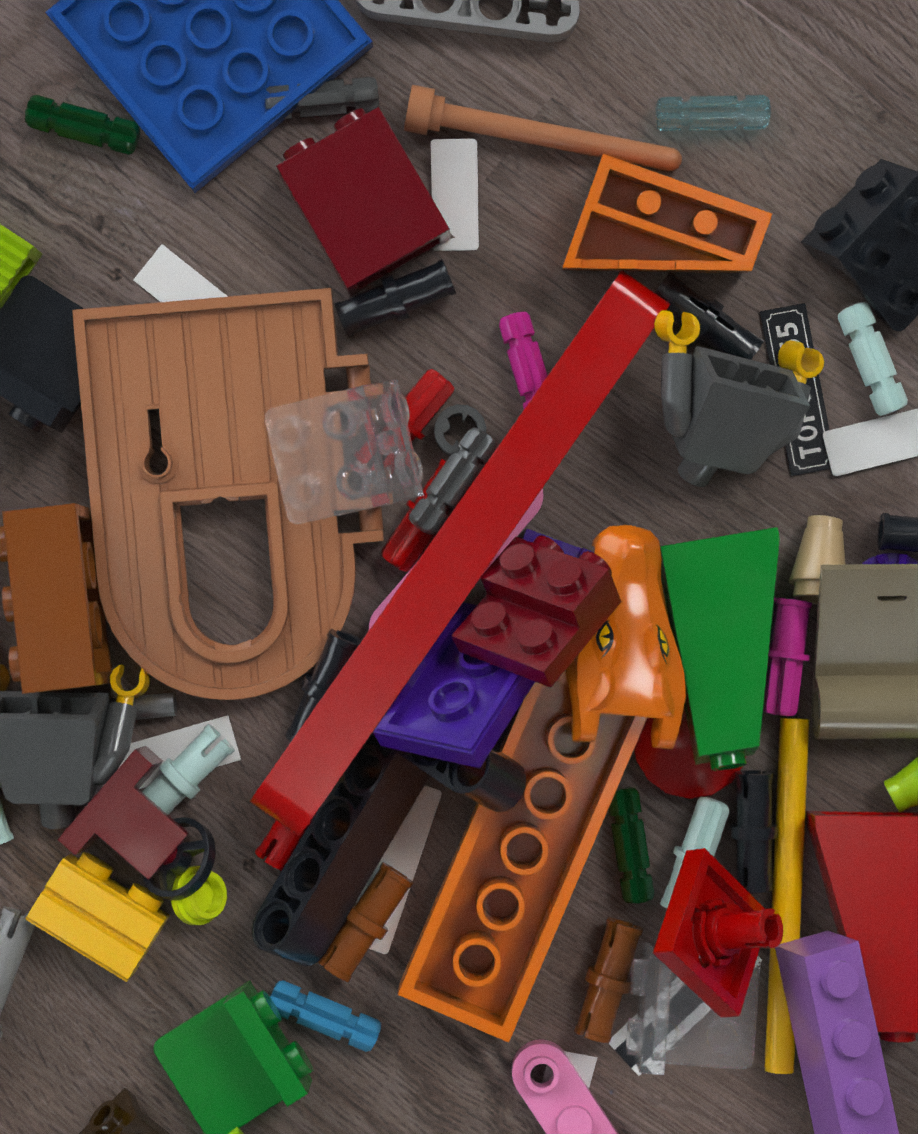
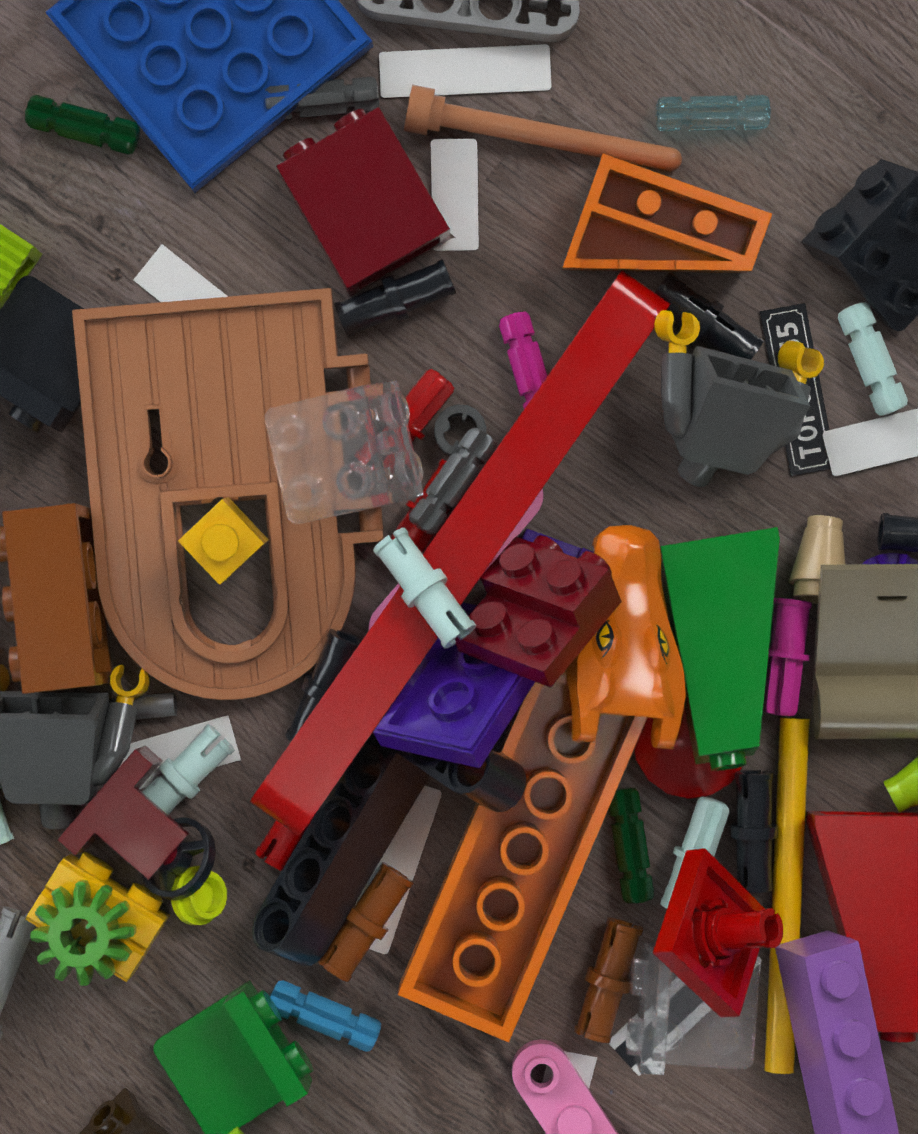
(66, 949): none -> bright green gear
(223, 540): none -> yellow brick
(424, 588): none -> light aqua pin
(466, 70): none -> white sticker

